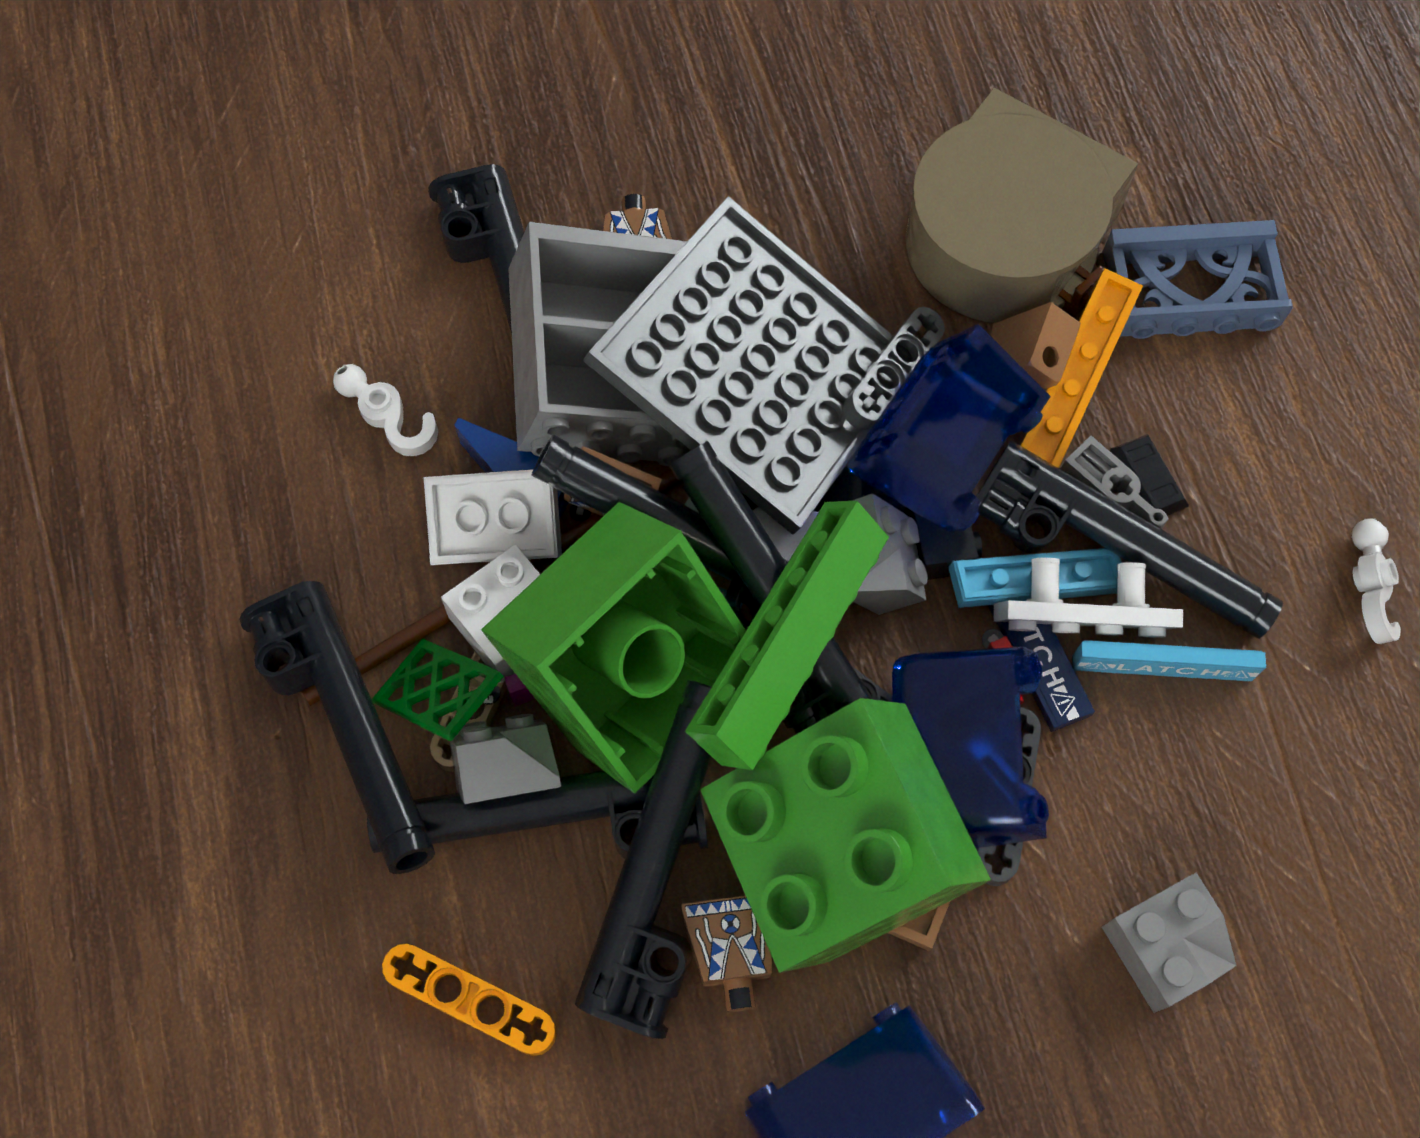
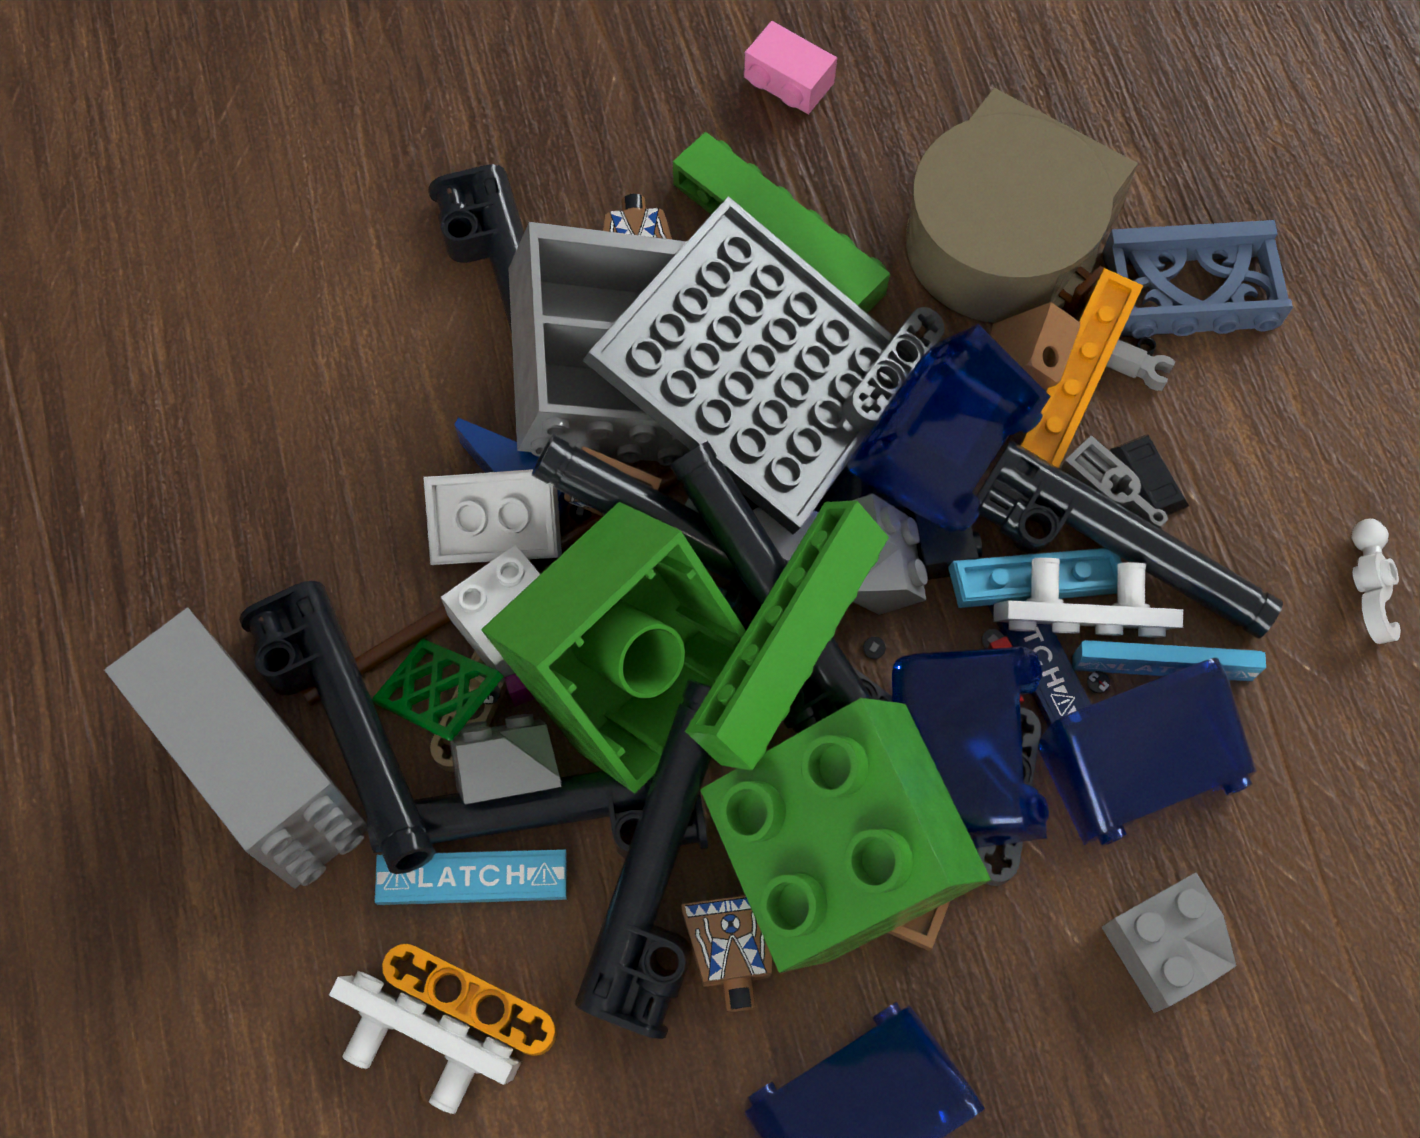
(237, 751): none -> light grey container
(383, 408): white piece -> none
(407, 1015): none -> white plate
(476, 878): none -> medium azure tile
(712, 172): none -> bright green brick
(789, 67): none -> bright pink brick
(874, 647): none -> black piece
(1098, 682): none -> black piece
(1136, 362): none -> light grey bar
(1148, 341): none -> black piece
(1148, 750): none -> clear blue windscreen

